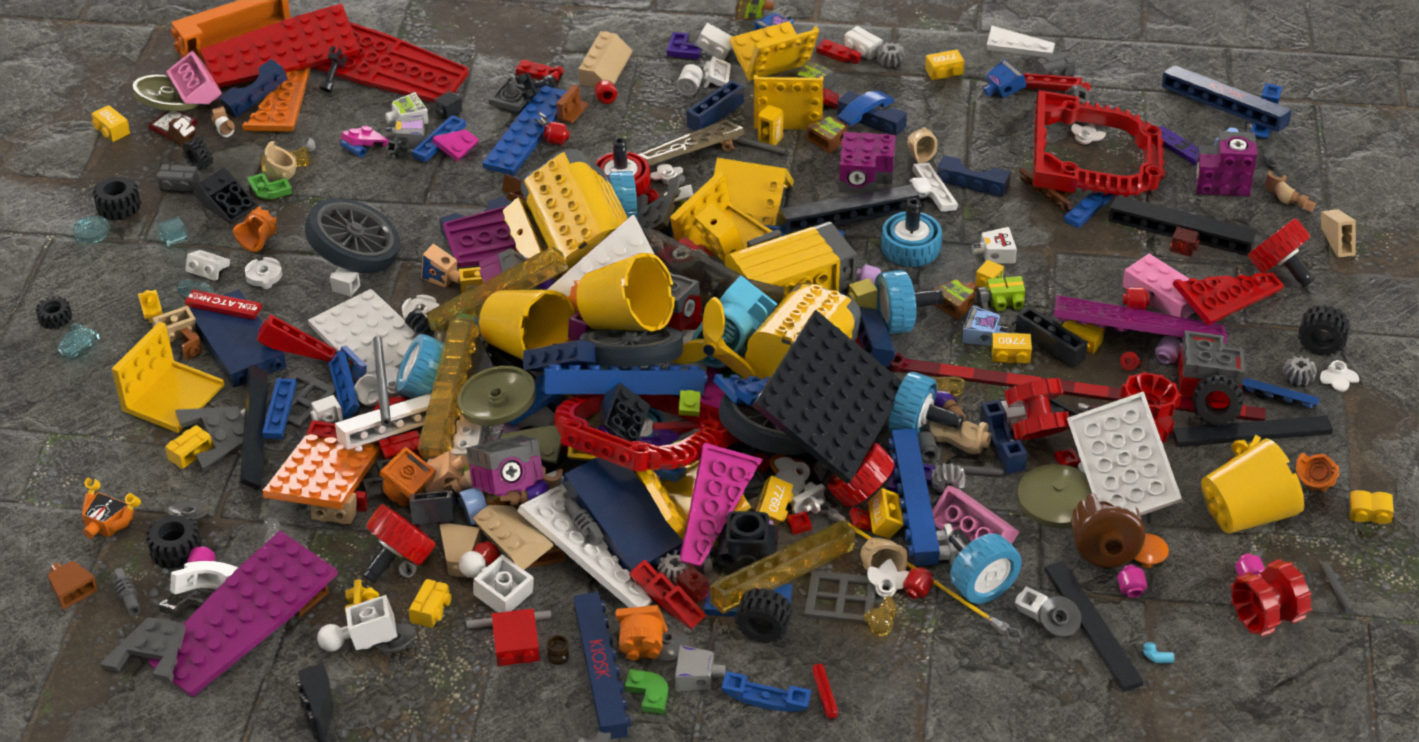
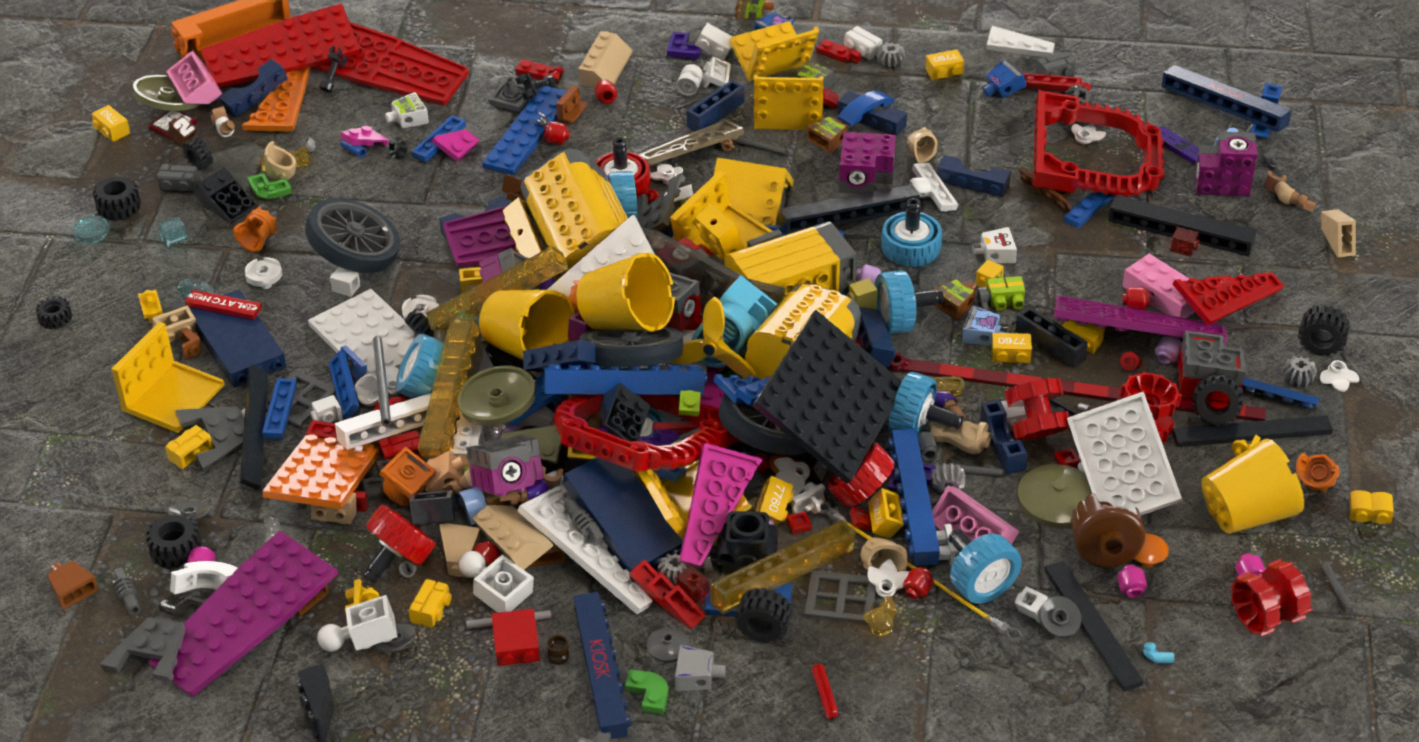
(77, 340): clear light blue wing -> none
(106, 514): torso -> none
(206, 264): white bracket -> none
(287, 338): red slope -> none
(408, 129): light grey torso -> none
(439, 267): light nougat torso -> none
(448, 105): black brick -> none
(641, 631): orange piece -> none
(765, 696): blue slope -> none
(770, 125): yellow brick -> none
(1281, 249): red wheel -> none

